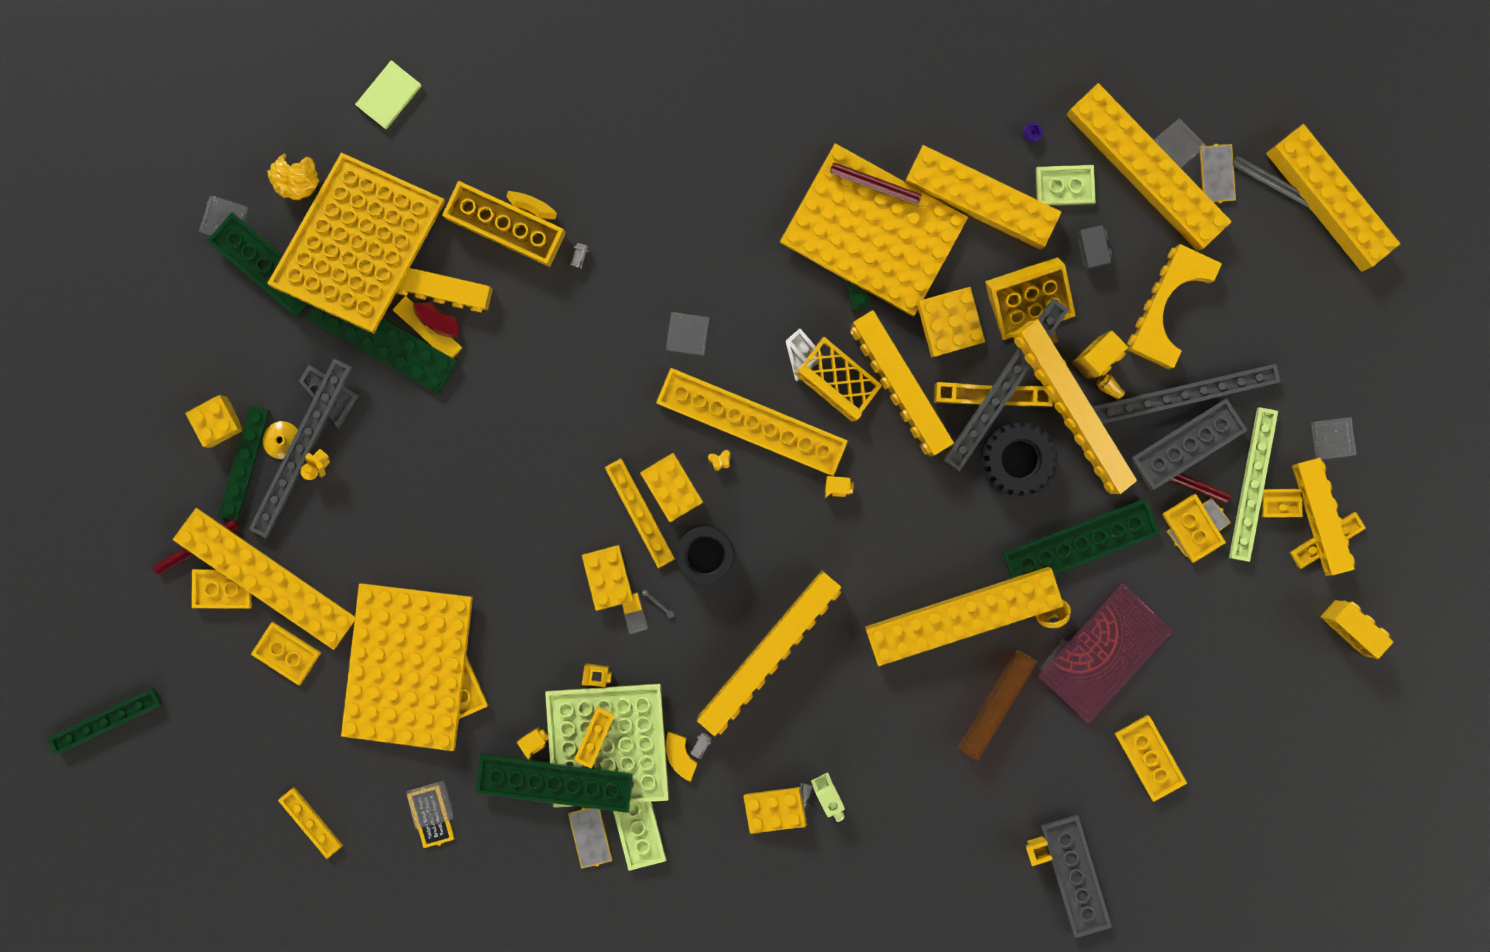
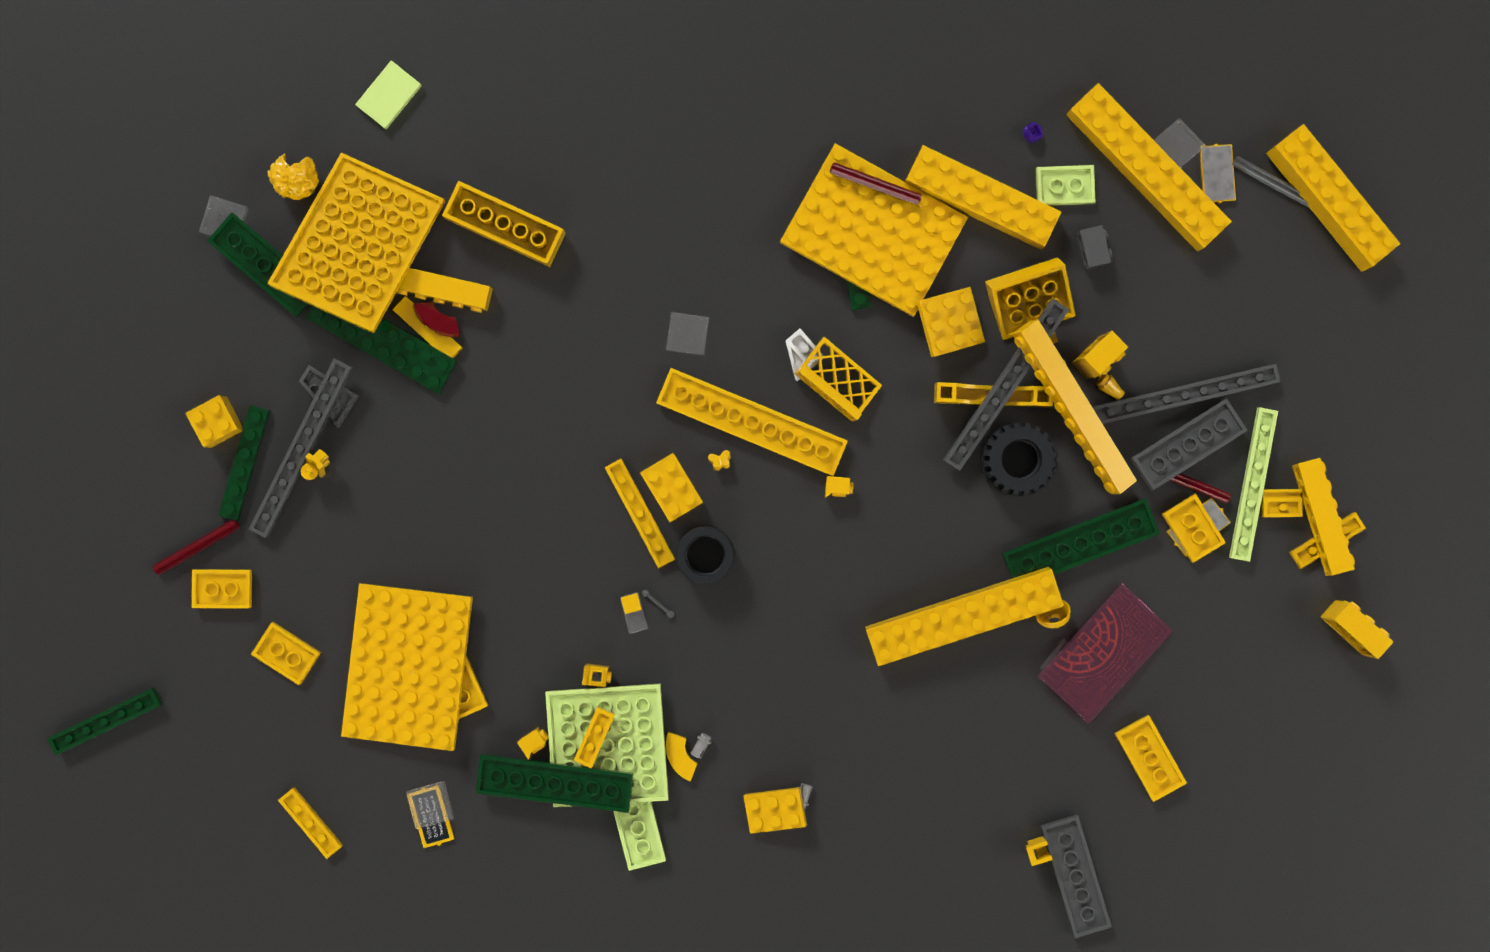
(264, 578): yellow plate -> none
(275, 430): yellow dish -> none
(531, 204): yellow tile -> none
(579, 255): light grey pin -> none
(590, 837): flat silver piece -> none
(607, 578): yellow plate -> none
(768, 653): yellow brick -> none
(829, 797): yellowish green torso -> none
(901, 383): yellow brick -> none
(997, 705): clear orange brick -> none
(1150, 337): yellow arch -> none
(1333, 438): clear tile -> none

